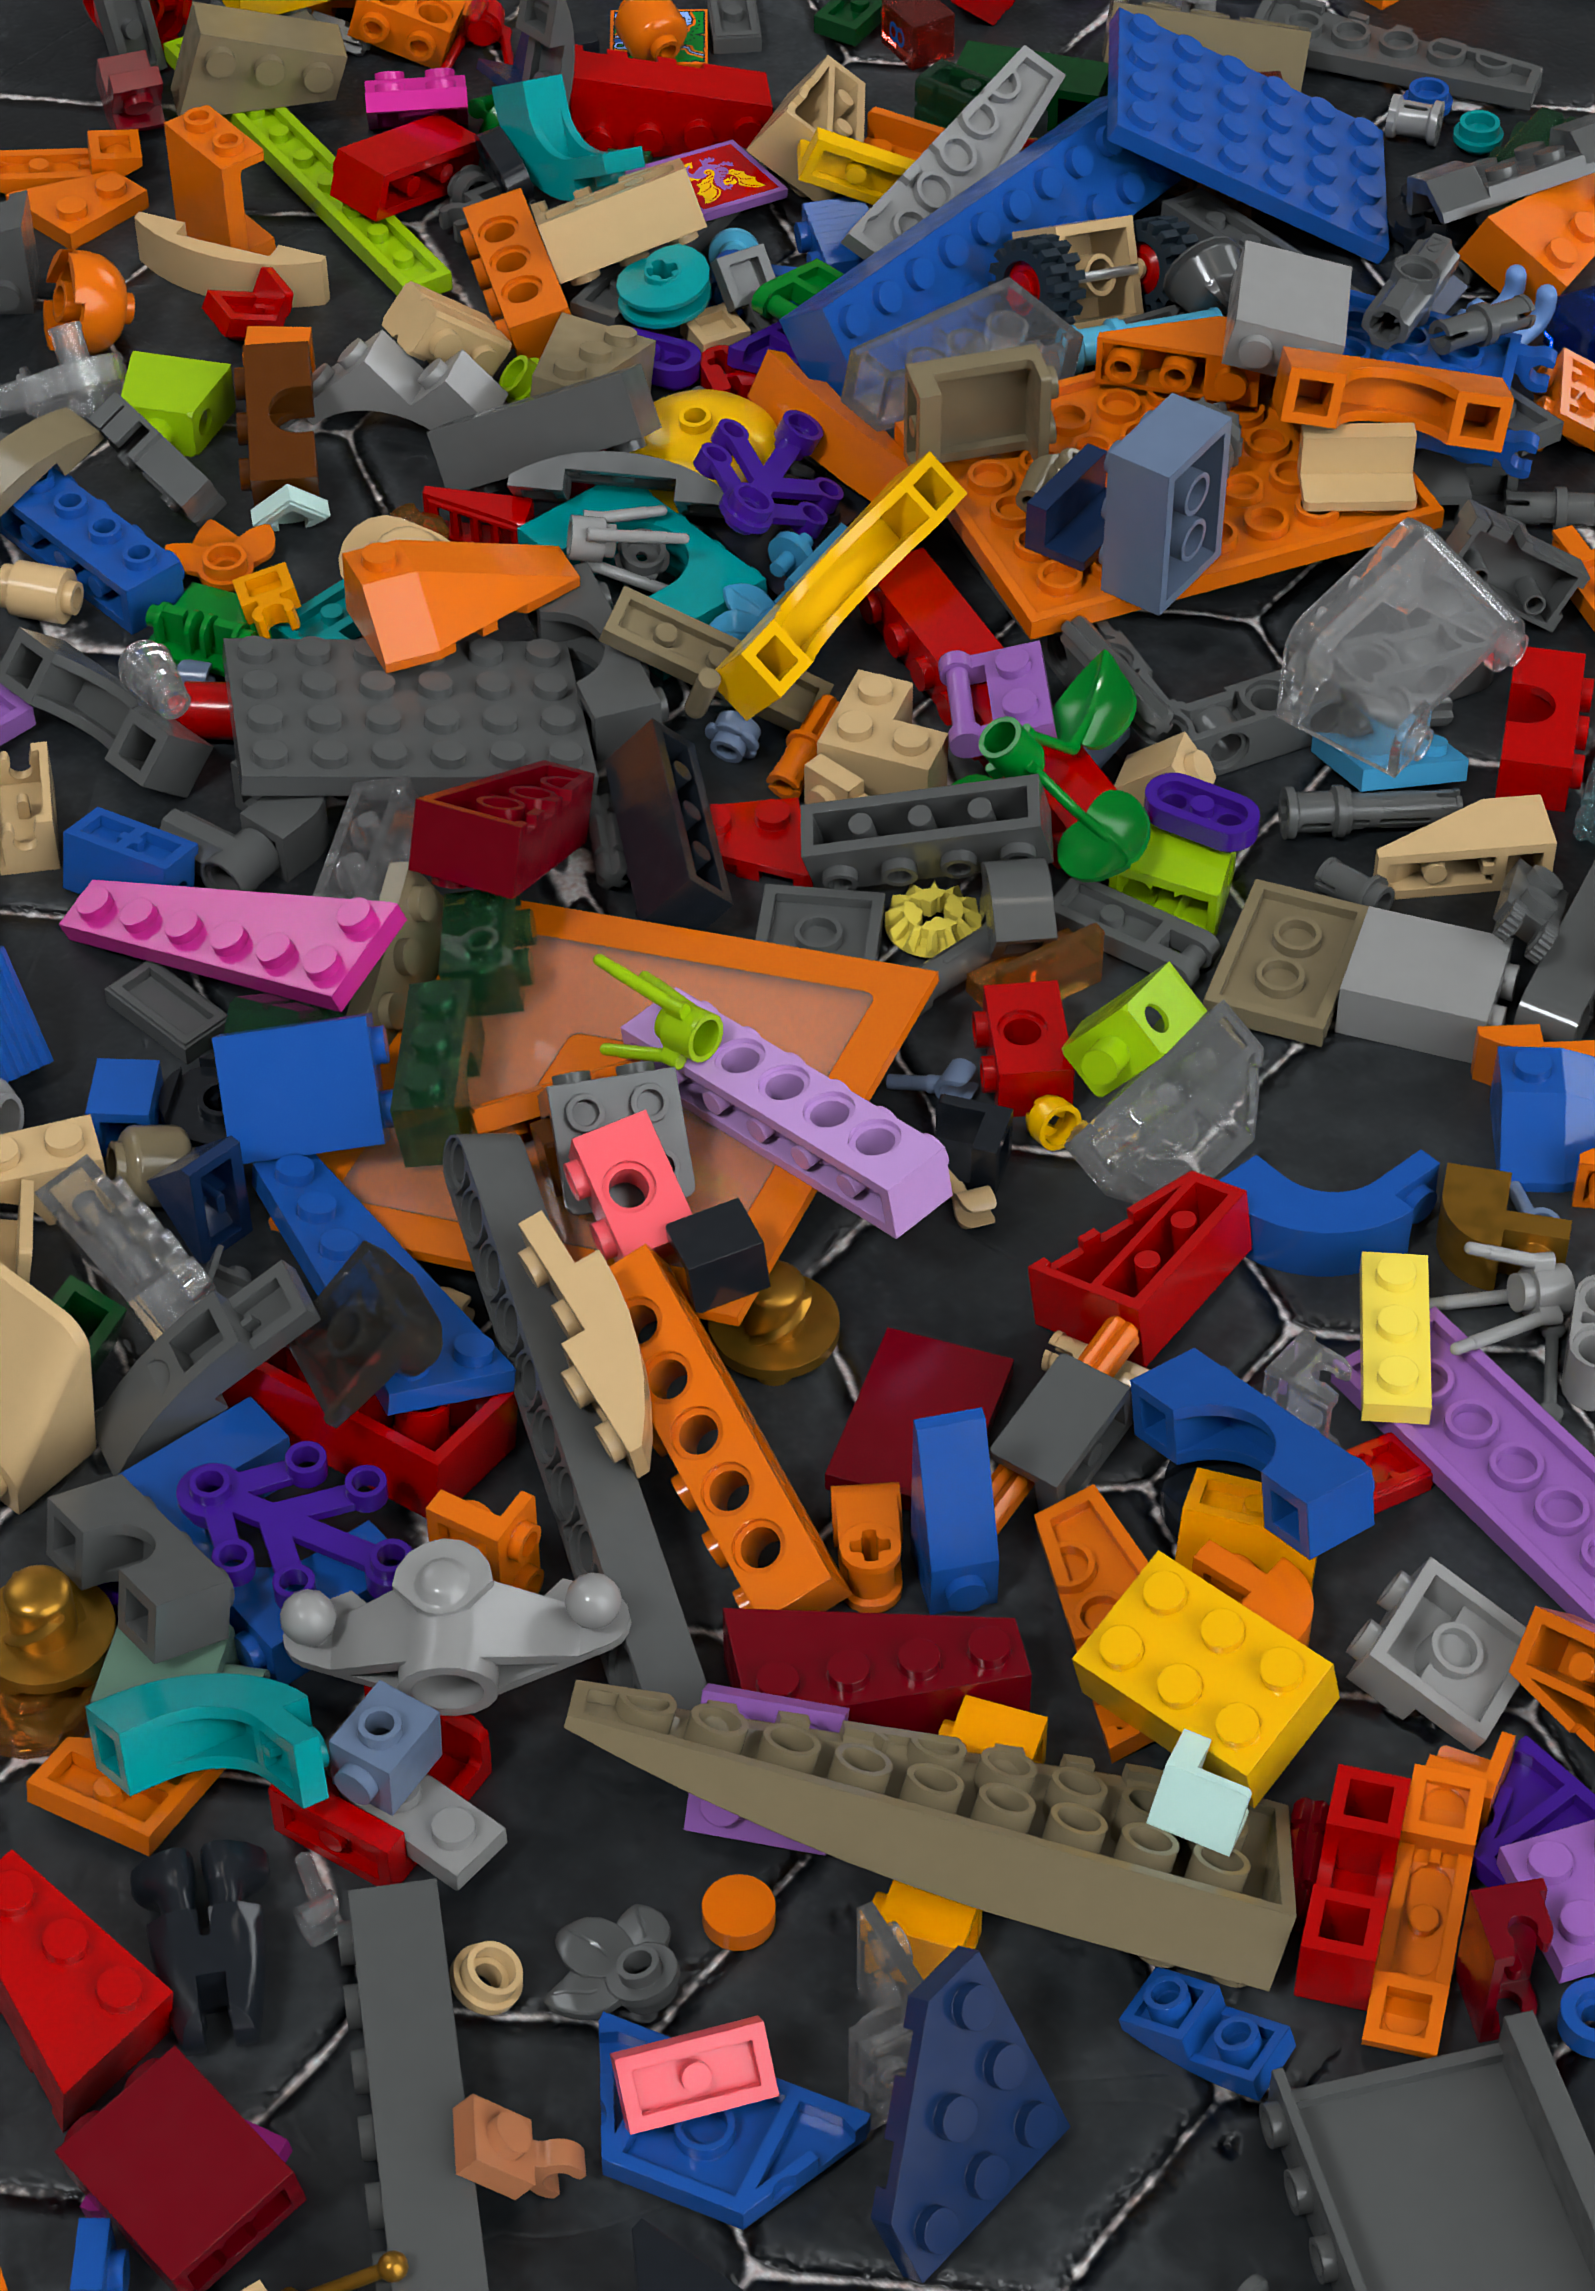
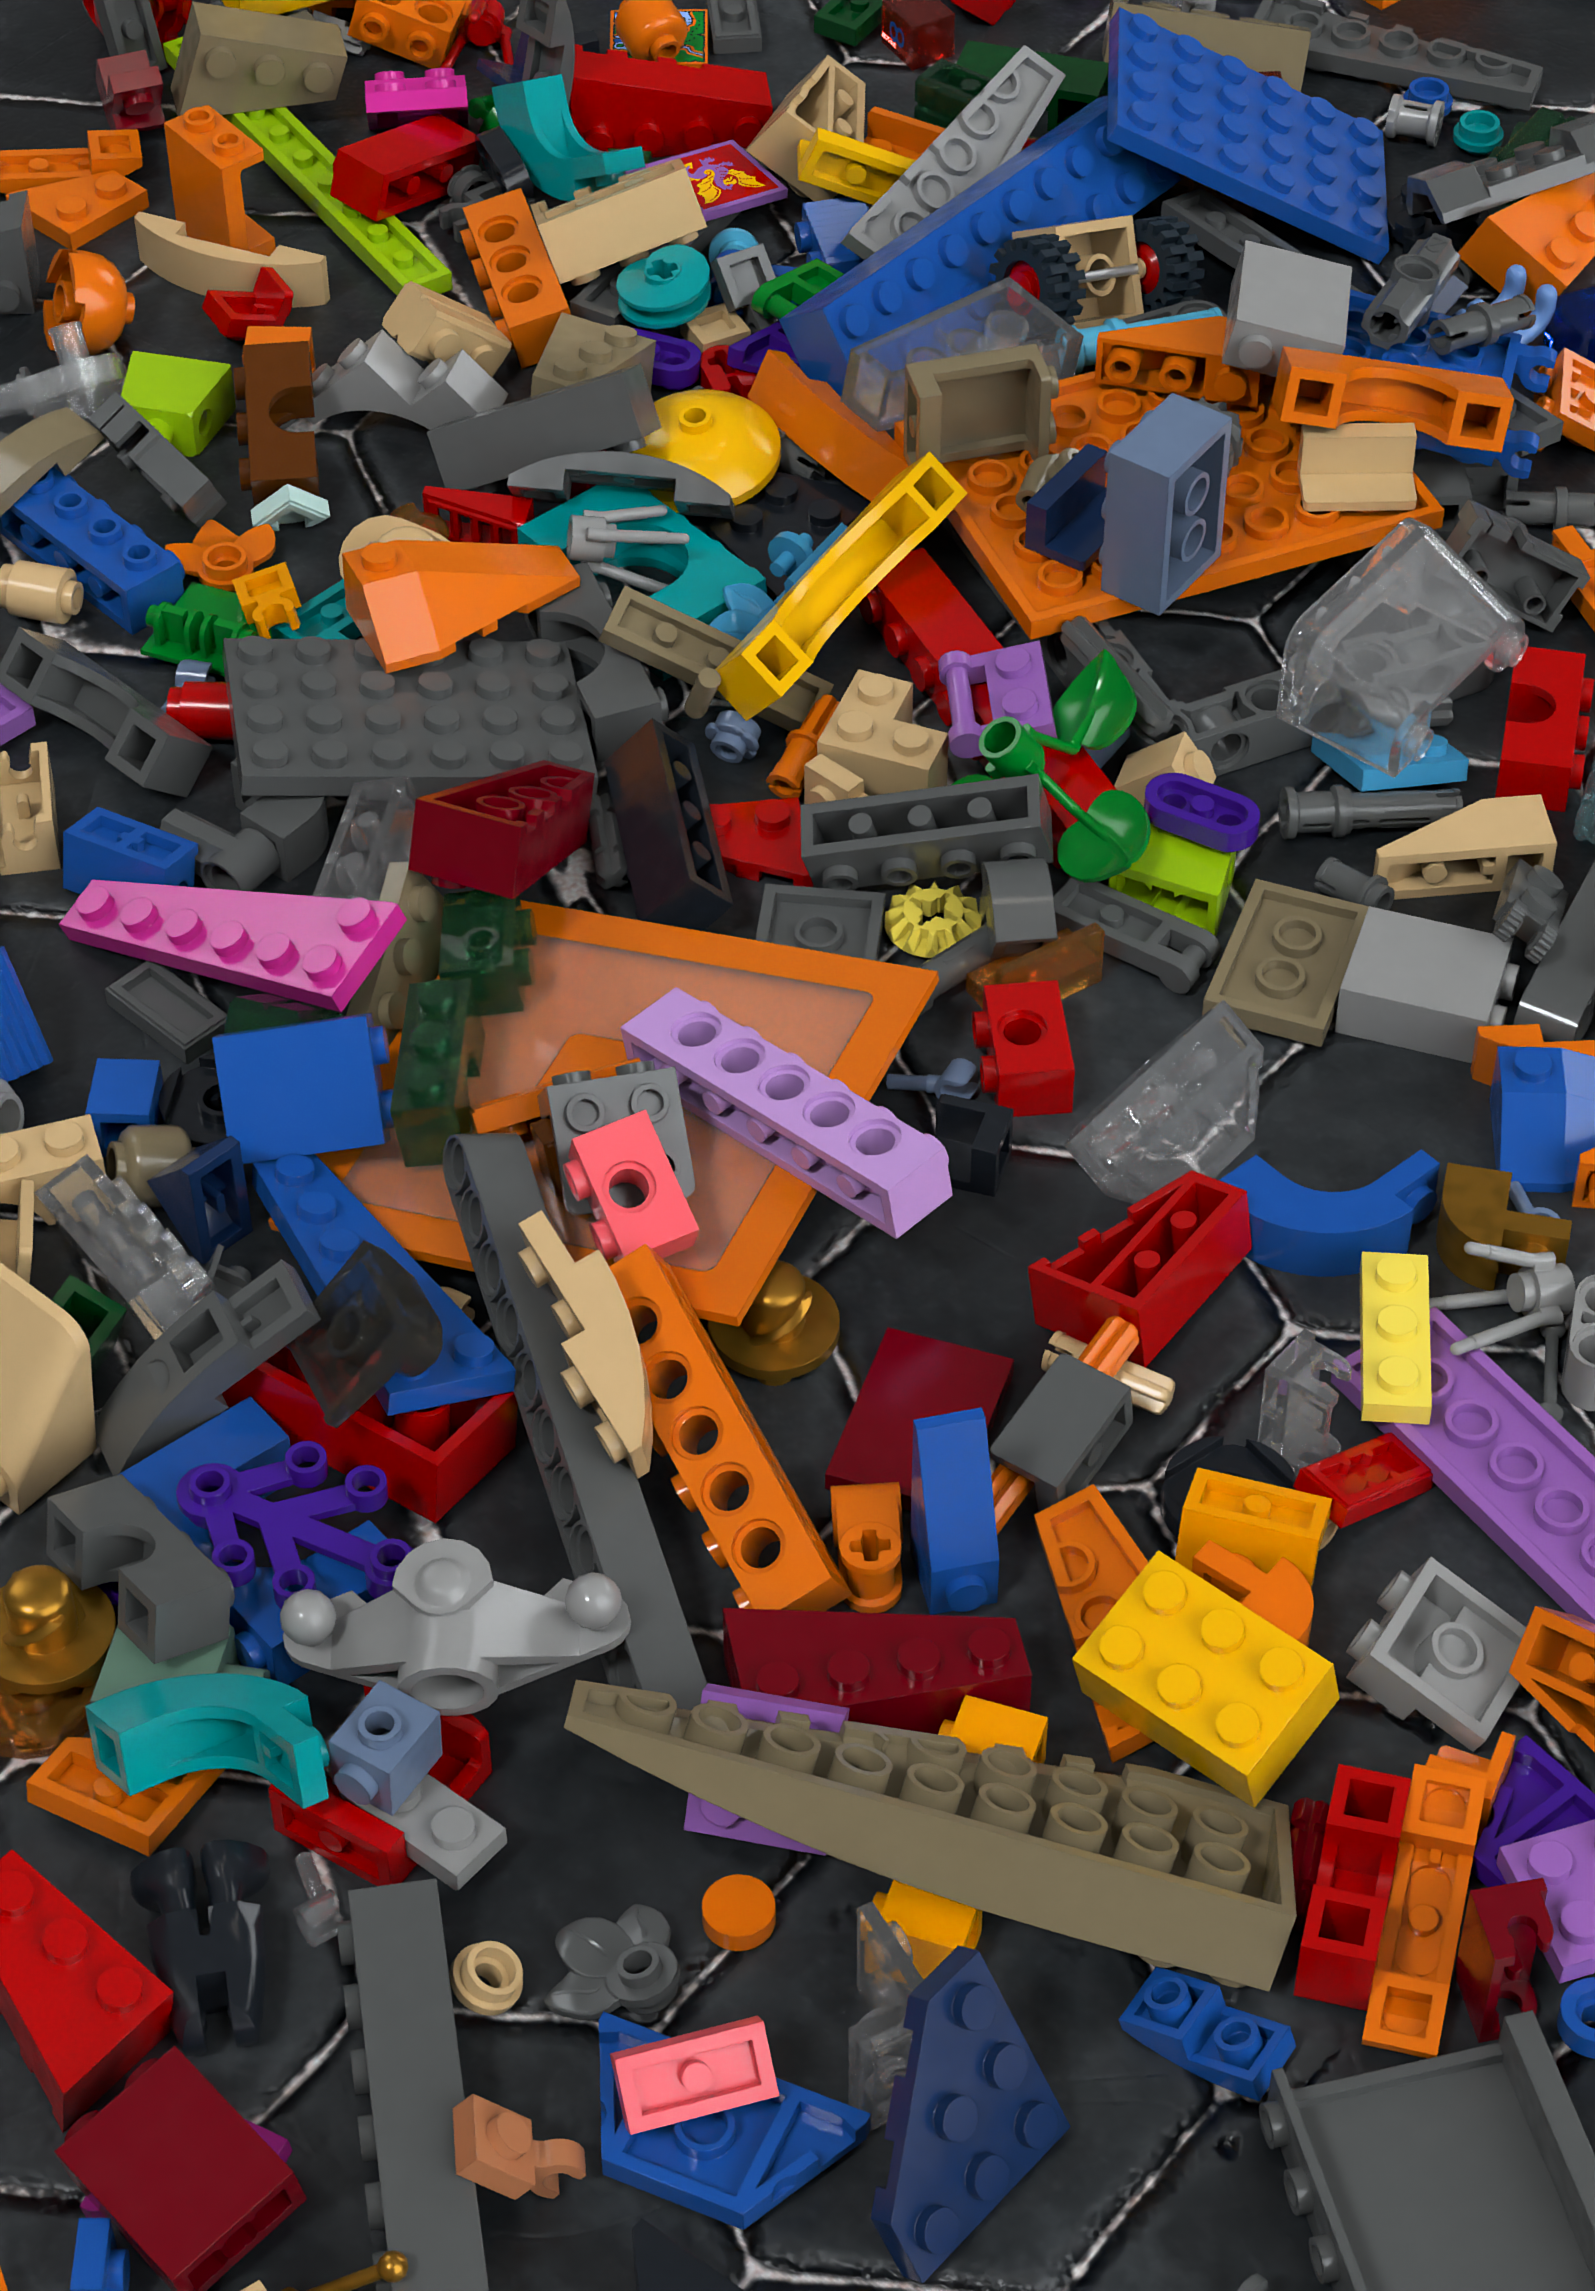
(153, 677): clear cone -> none
(506, 1540): orange bracket -> none
(518, 377): lime plate -> none
(657, 558): dark grey plate -> none
(680, 1024): lime plant -> none
(719, 1255): black panel -> none
(750, 505): dark purple plant -> none
(972, 1206): tan hand -> none
(1046, 1134): yellow hinge -> none
(1119, 1041): lime torso -> none
(1197, 1801): light aqua panel -> none
(1203, 275): dark grey piece -> none
(1204, 1412): blue arch -> none

